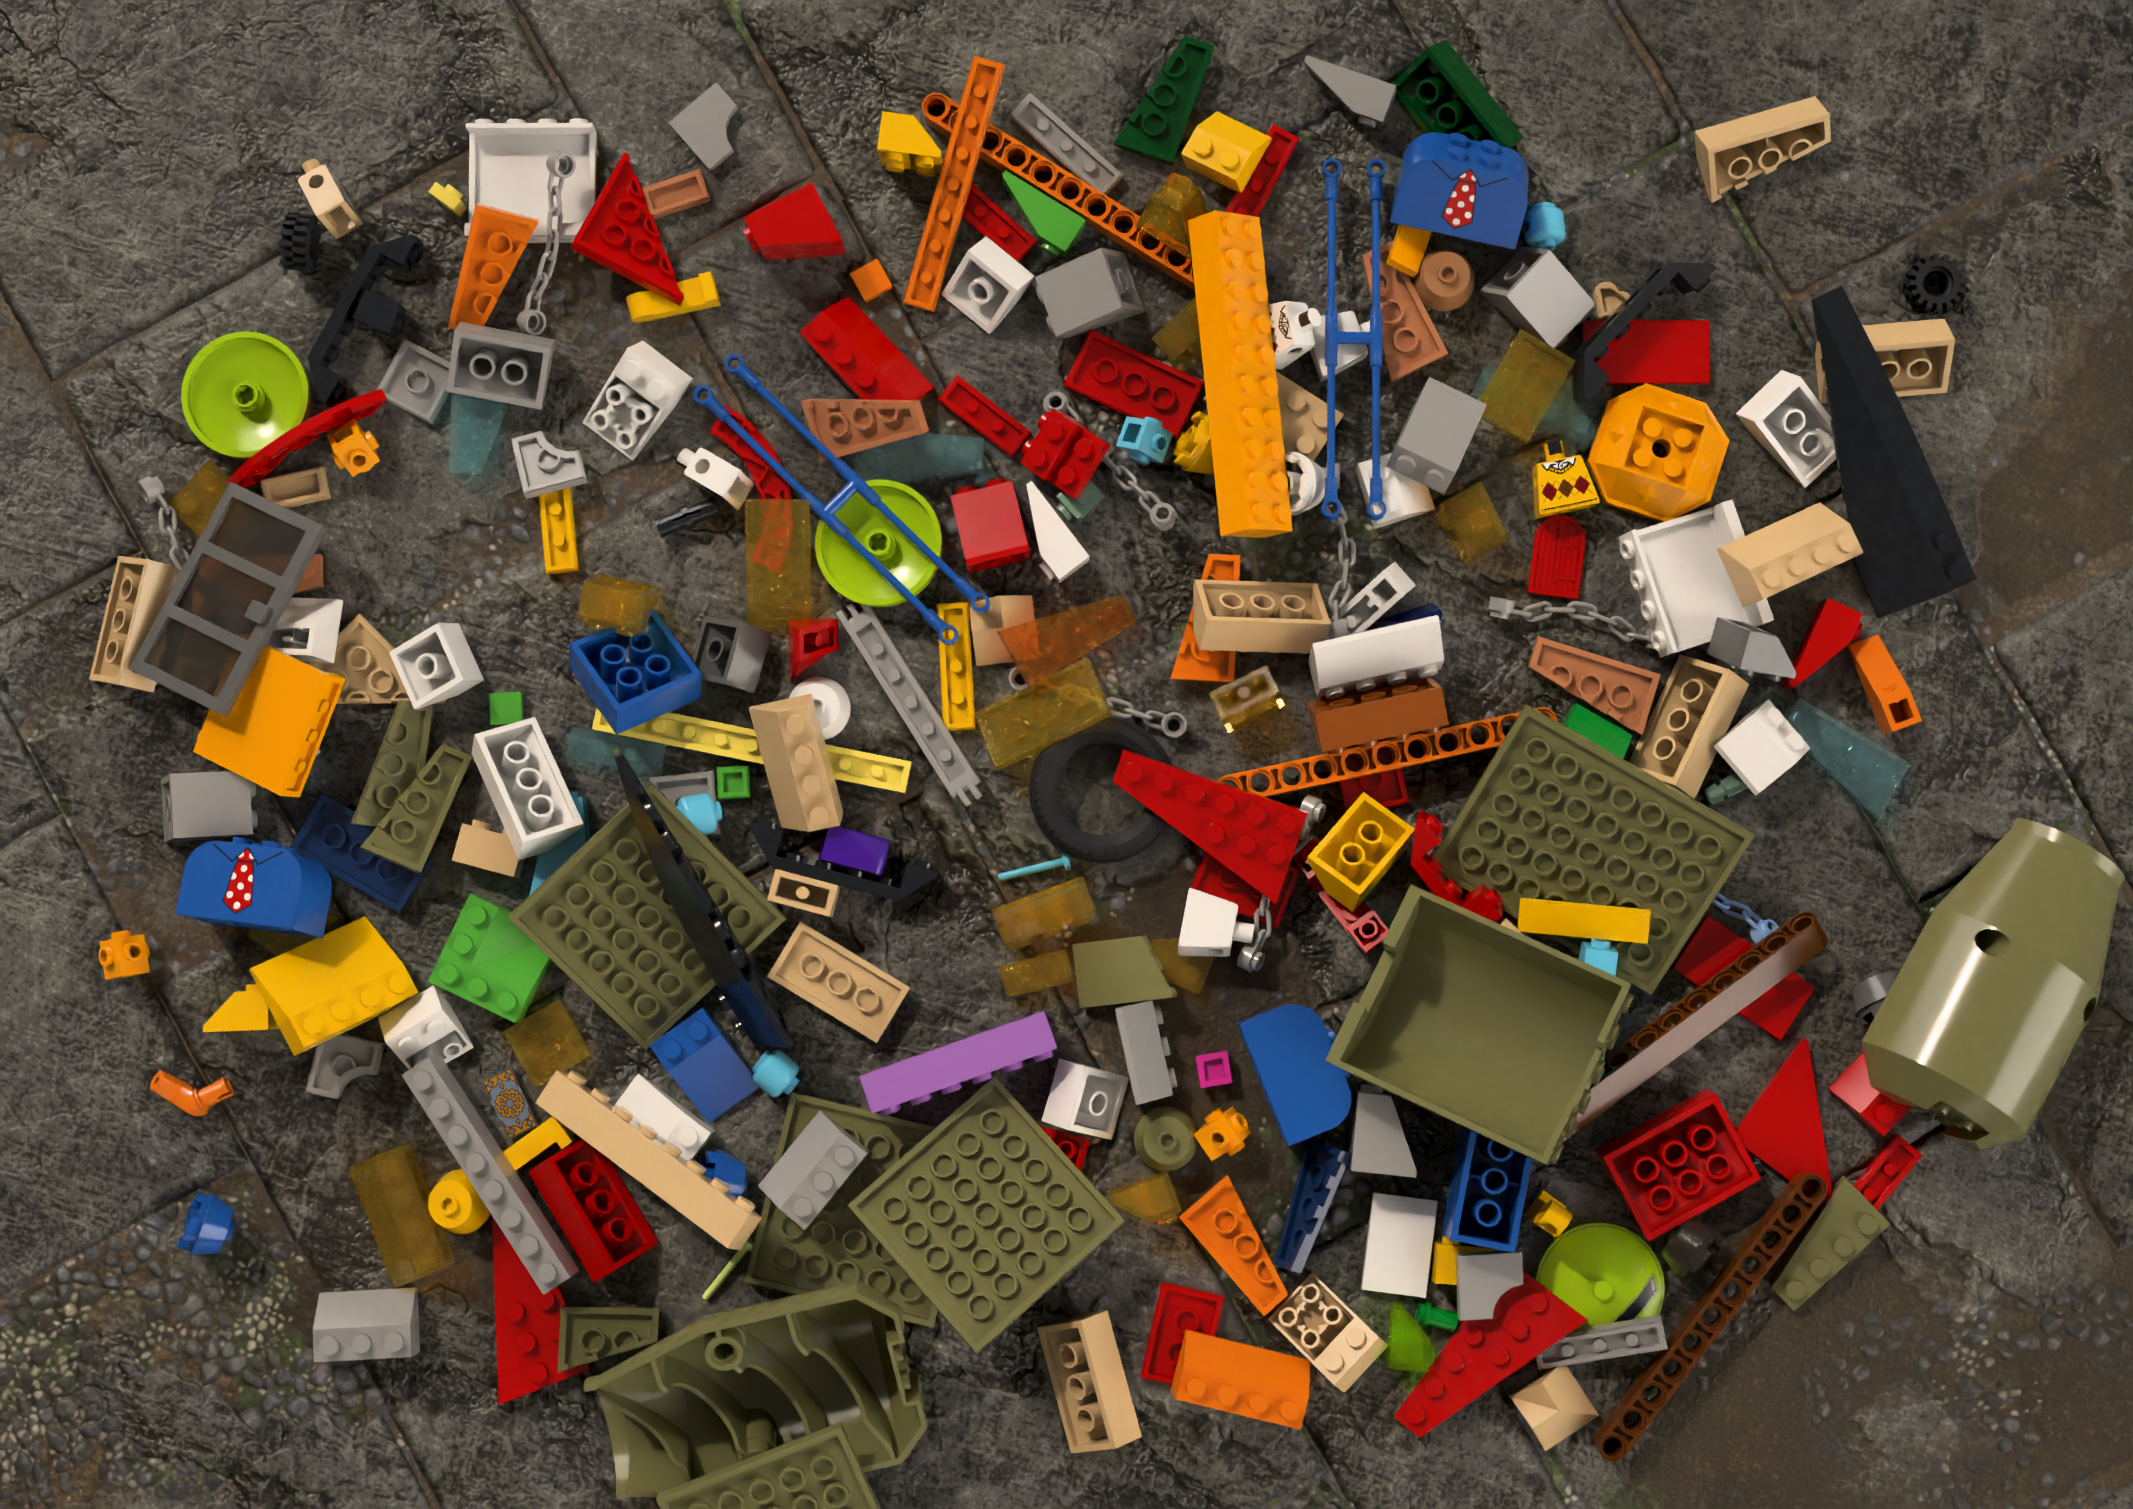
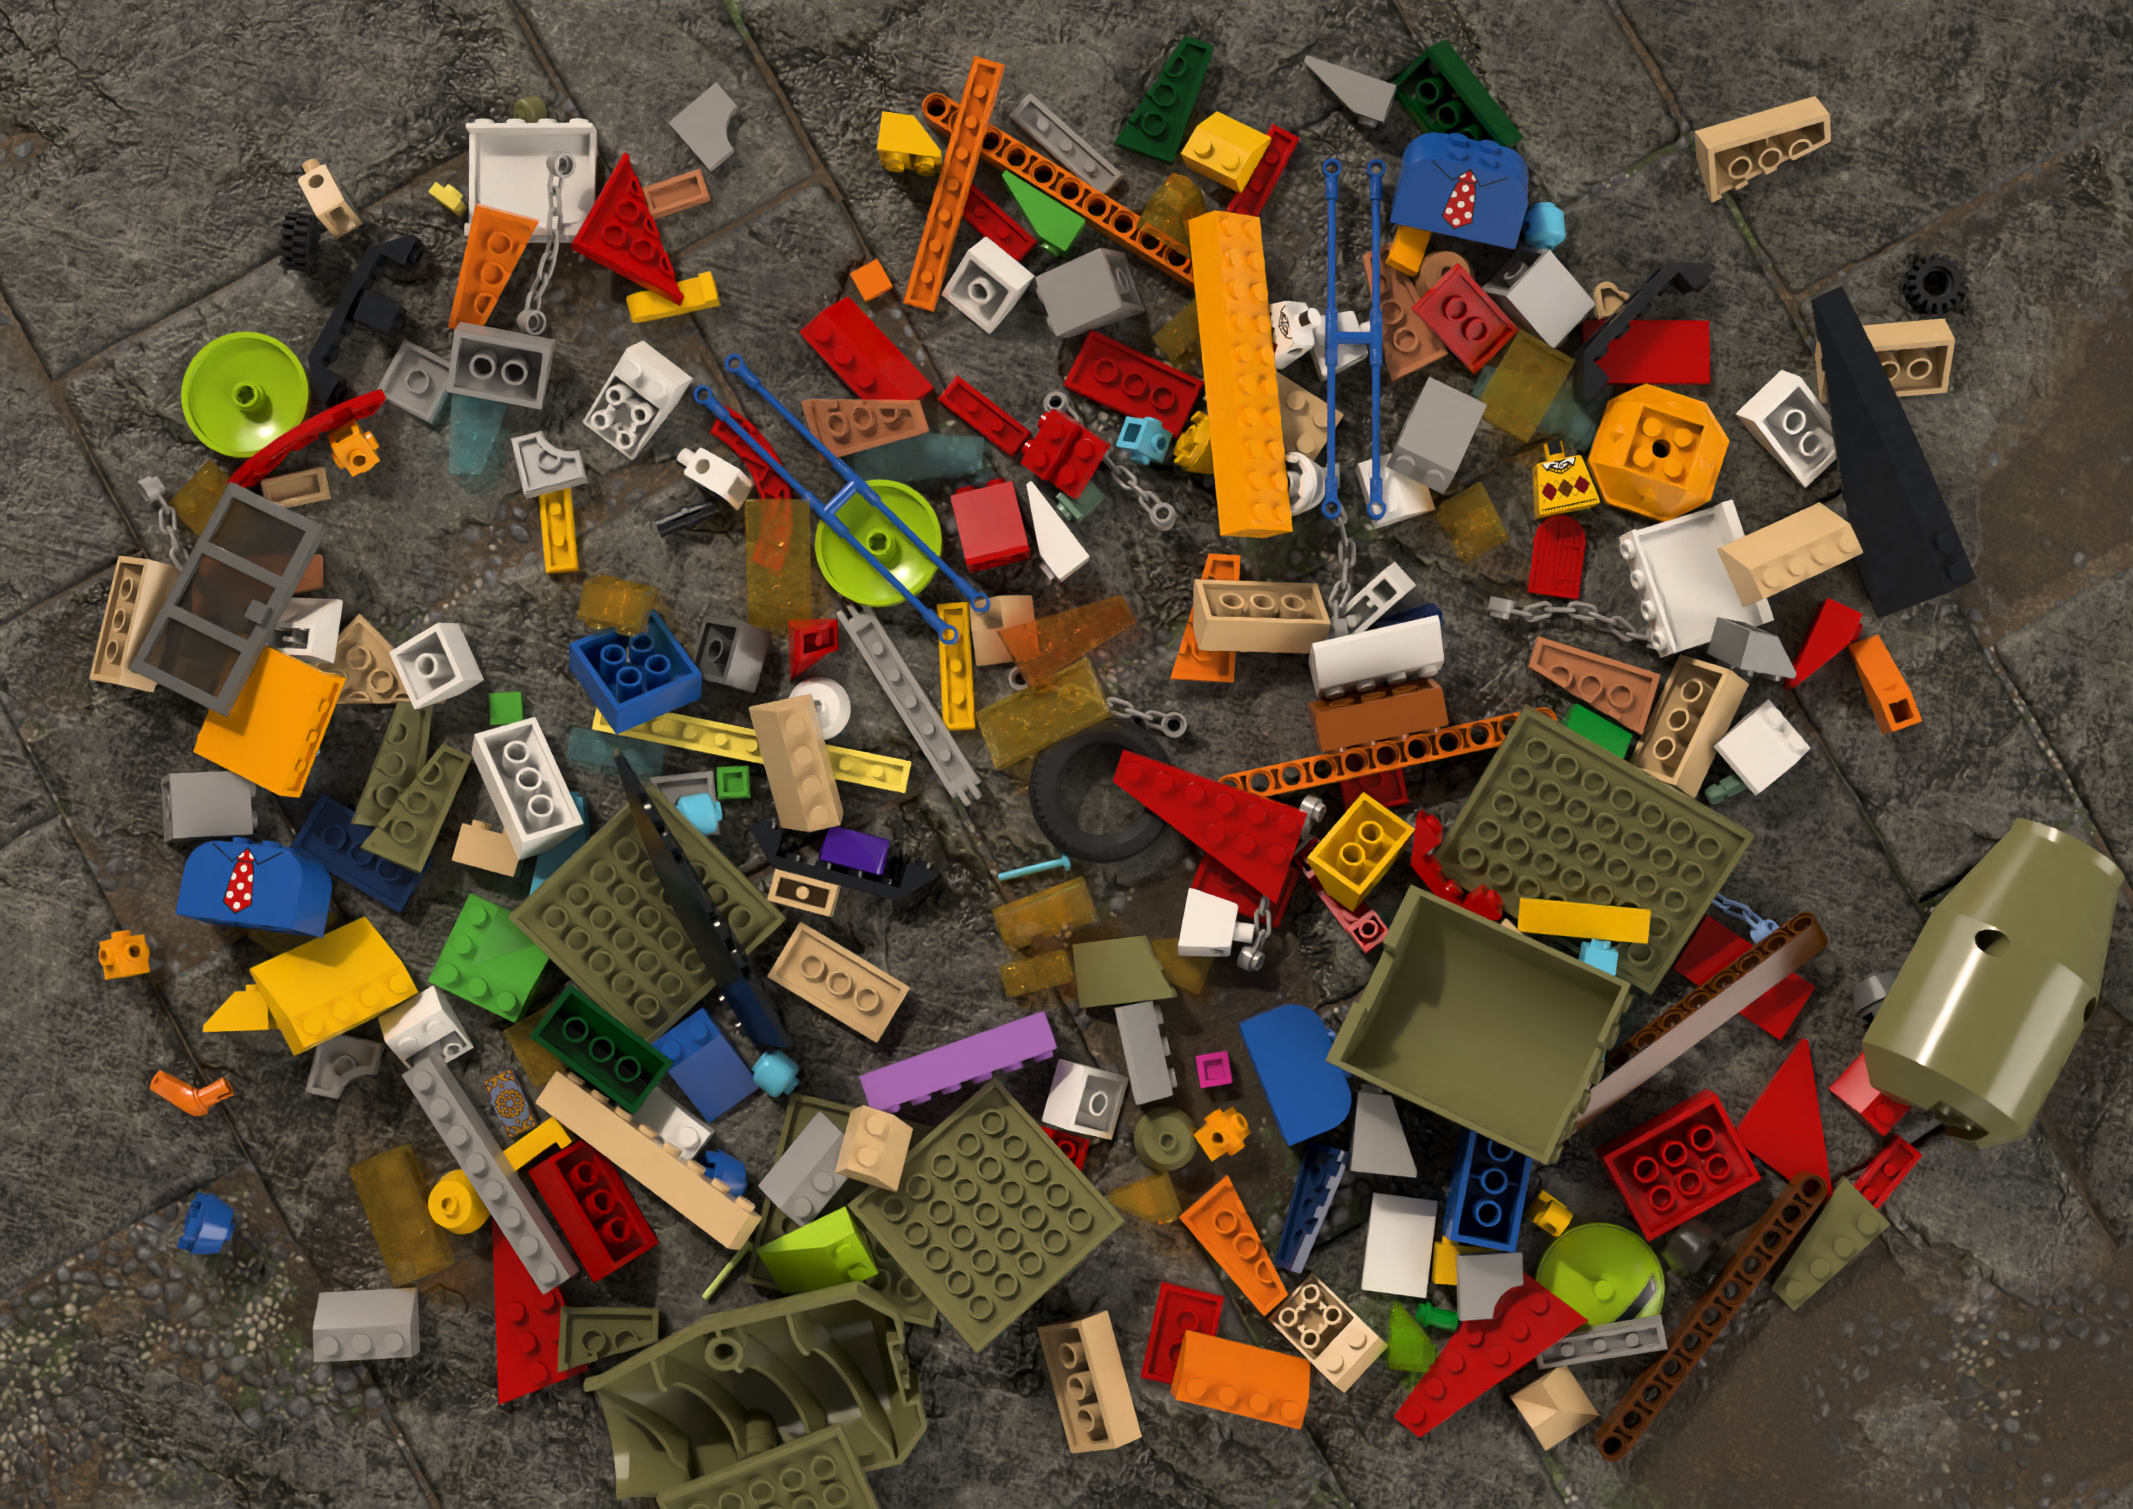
(530, 109): none -> olive piece
(601, 1049): none -> dark green slope
(794, 228): red slope -> none
(819, 1255): none -> lime slope
(874, 1148): none -> tan slope
(1247, 699): clear yellow brick -> none
(1465, 318): none -> red tile
(1851, 758): clear light blue wing -> none

